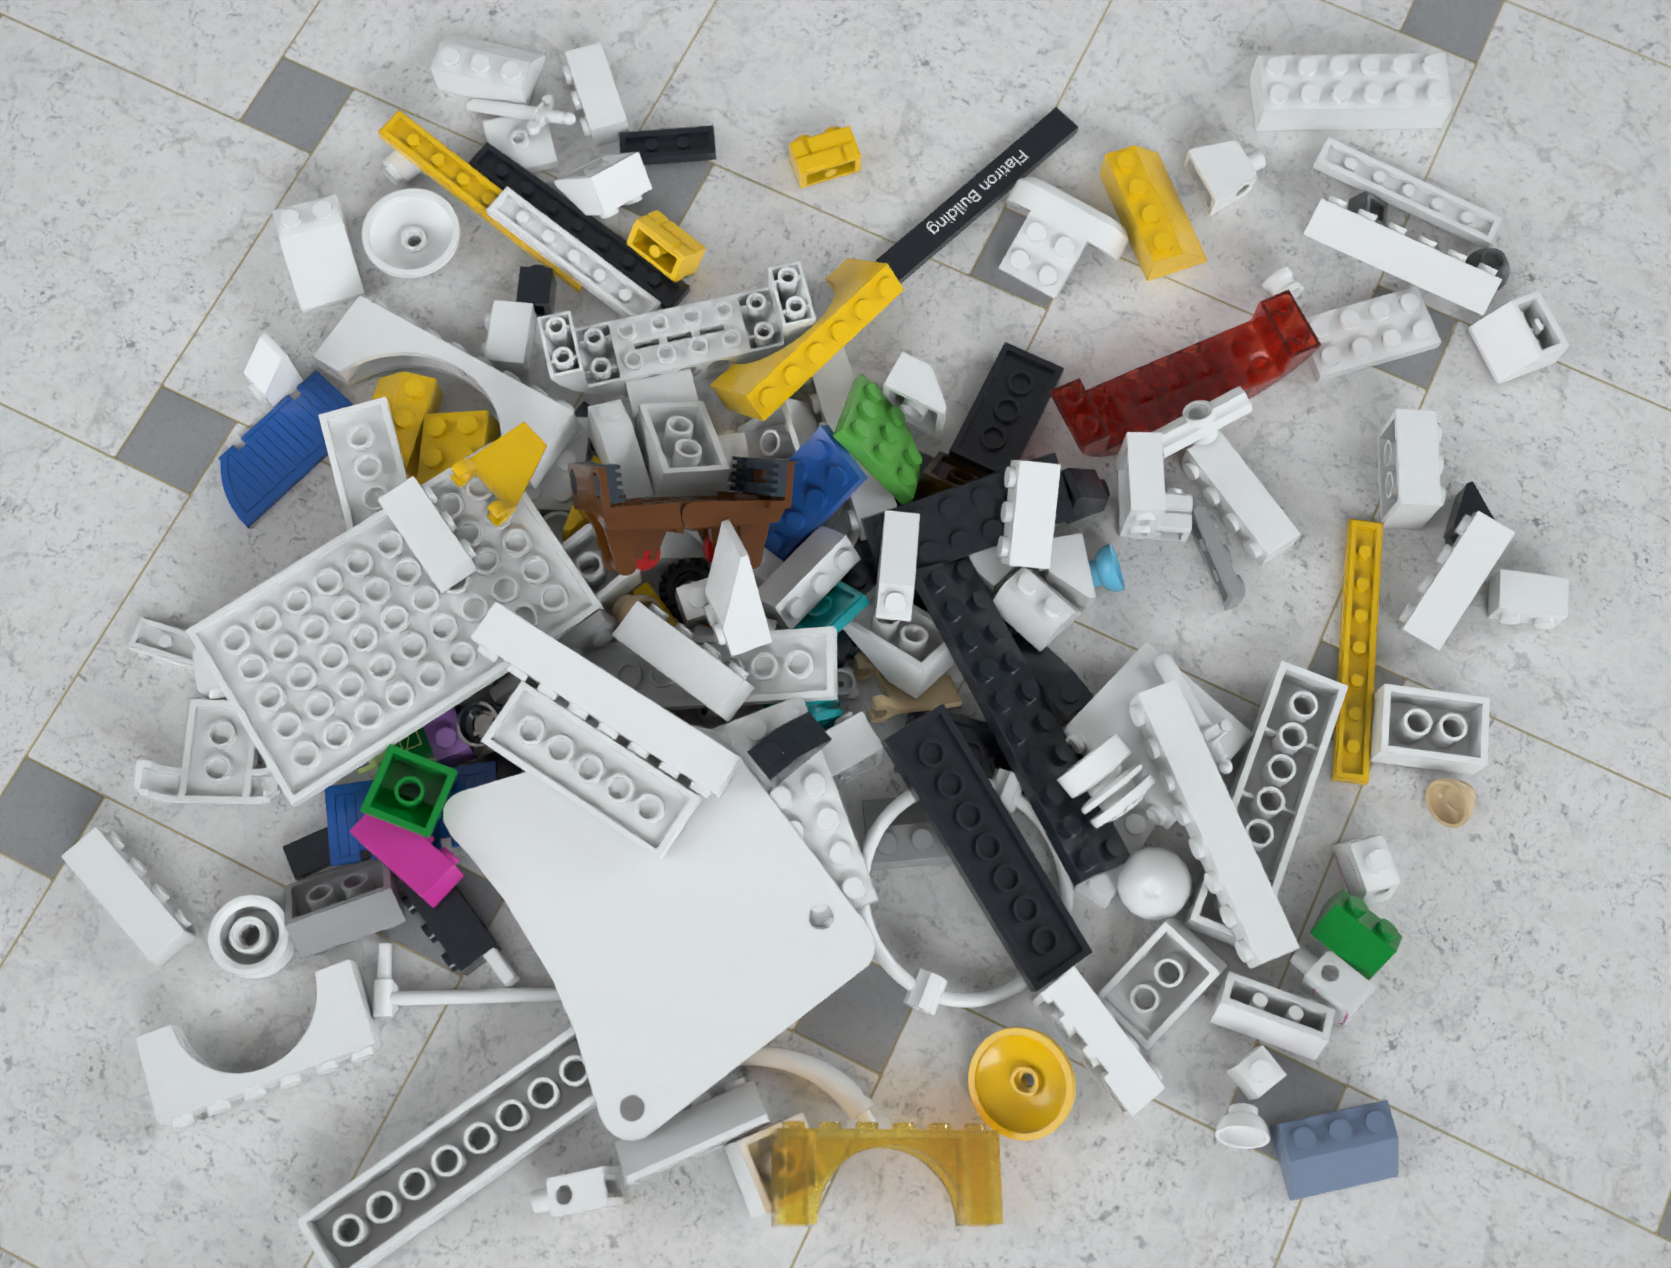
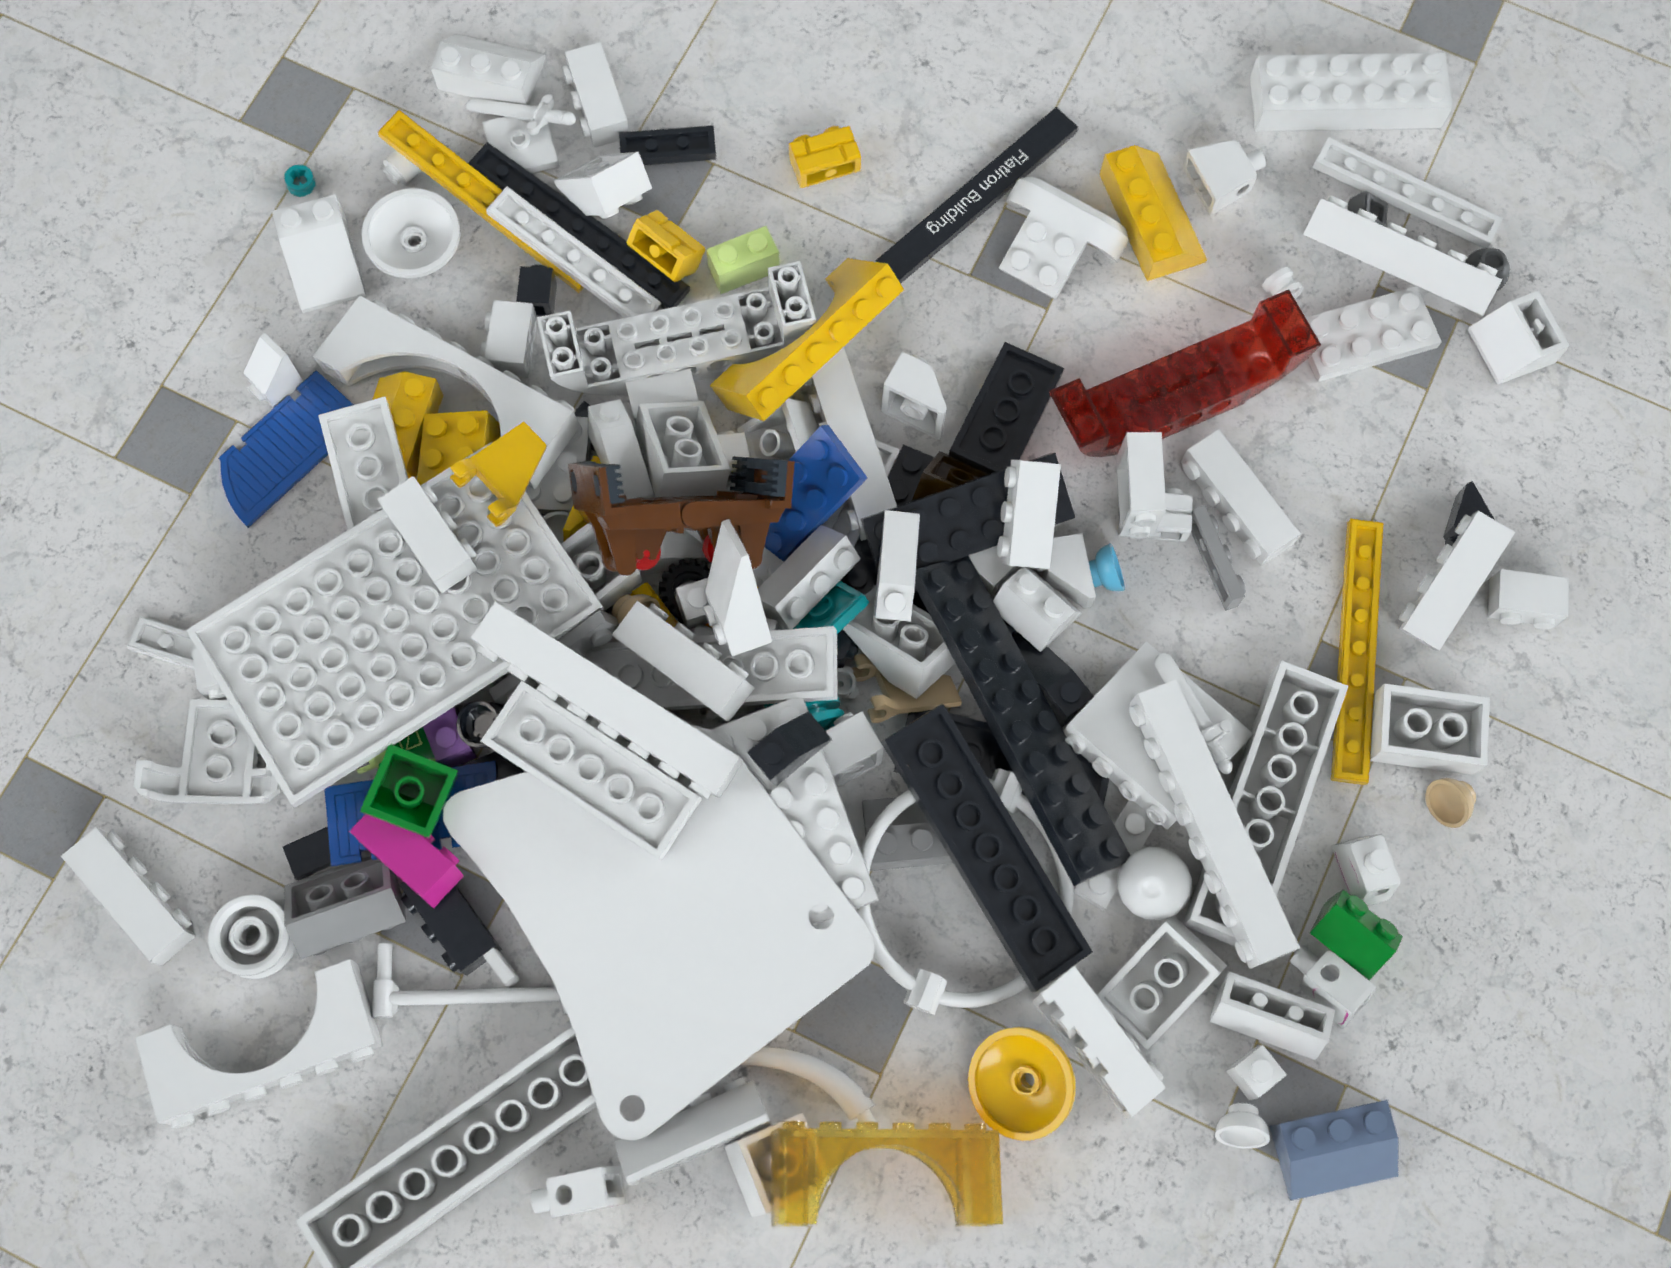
(302, 189): none -> teal bush
(742, 259): none -> yellowish green brick
(879, 439): bright green plate -> none
(1086, 492): black slope -> none
(1106, 781): white wheel -> none
(1203, 419): white piece -> none
(1410, 469): white brick -> none

